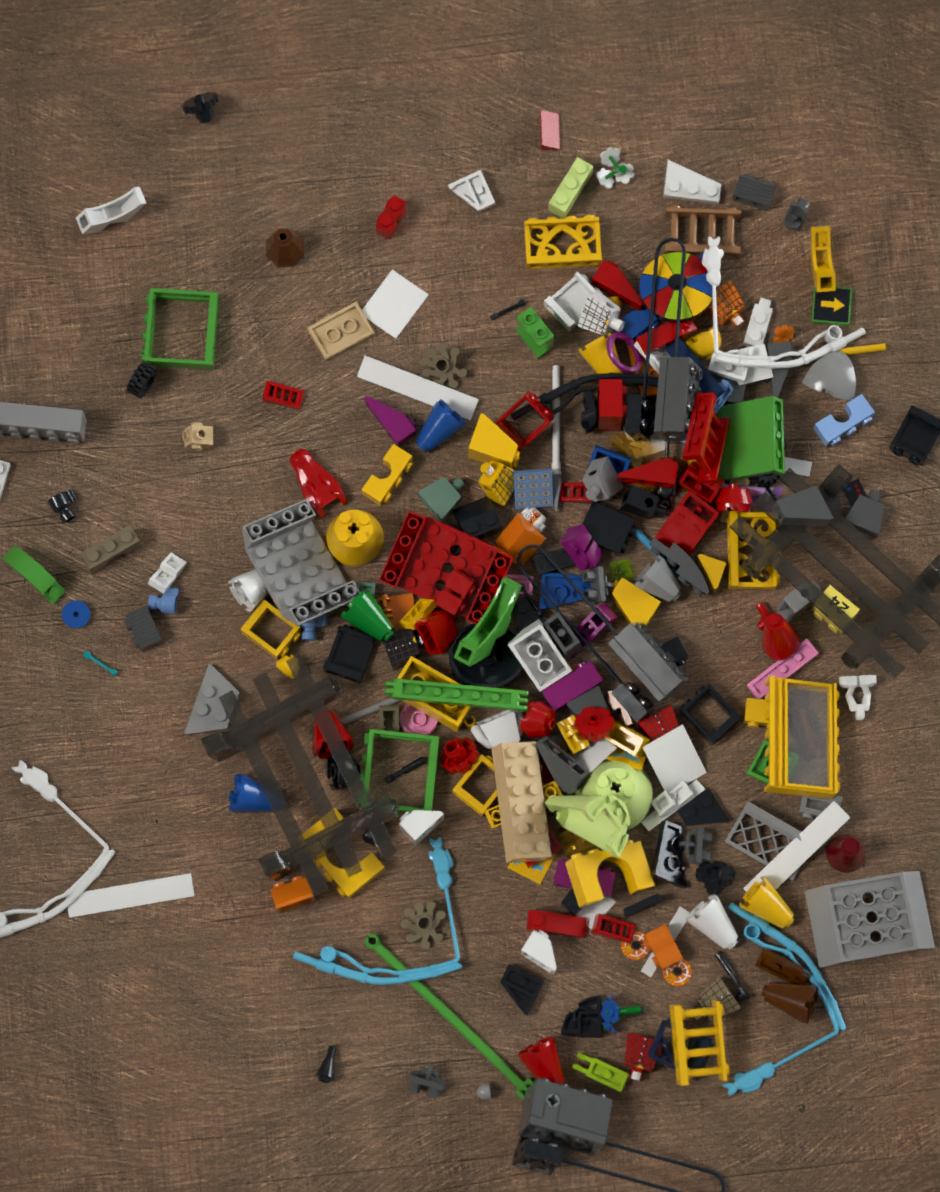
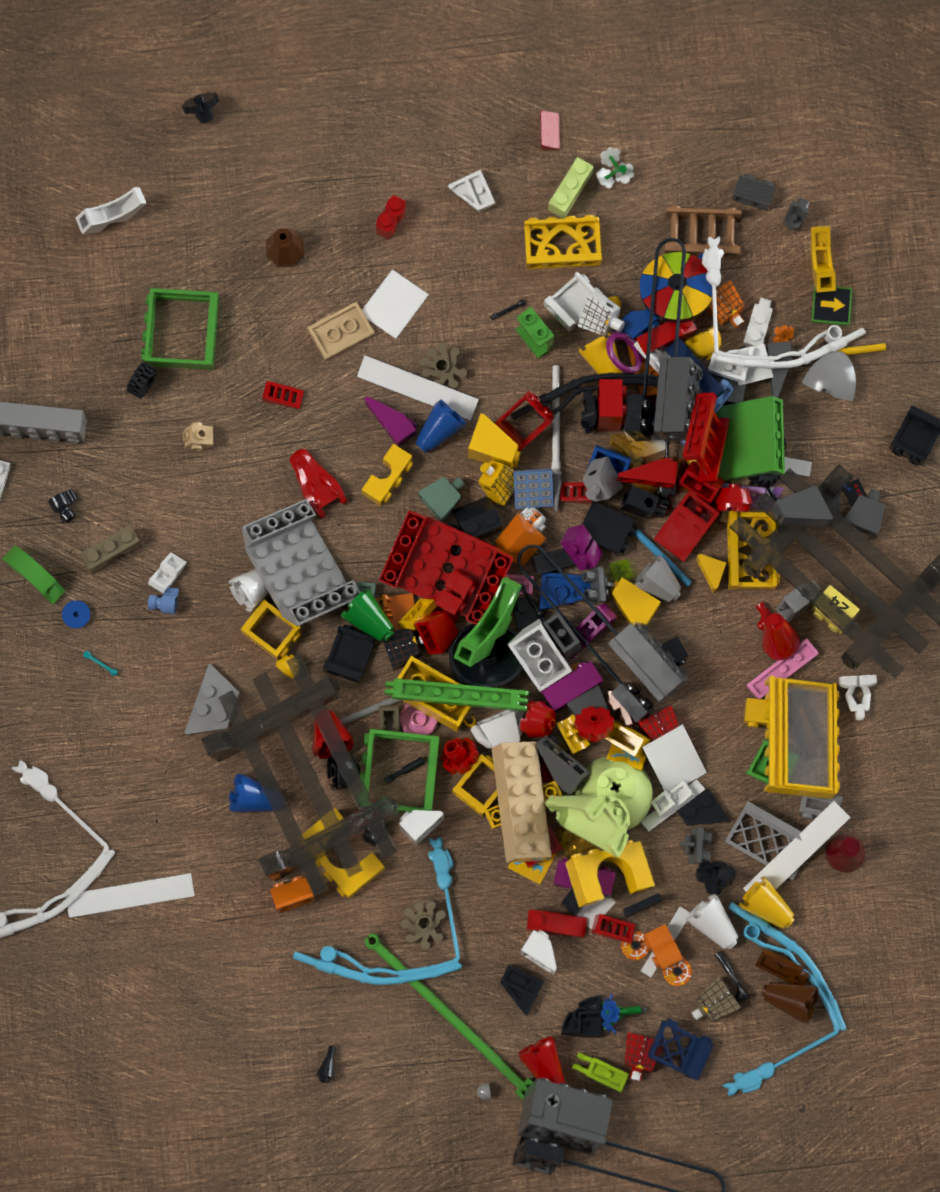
(143, 628): dark grey brick -> none
(309, 628): medium blue piece -> none
(356, 548): yellow cone -> none
(428, 1078): dark grey hips -> none
(594, 754): white sticker -> none
(612, 281): red slope -> none
(668, 855): black wing -> none
(680, 1034): yellow fence -> none
(688, 570): dark grey slope -> none
(689, 185): white wing -> none
(724, 728): black window -> none
(831, 431): light blue arch -> none
(841, 923): light grey slope -> none

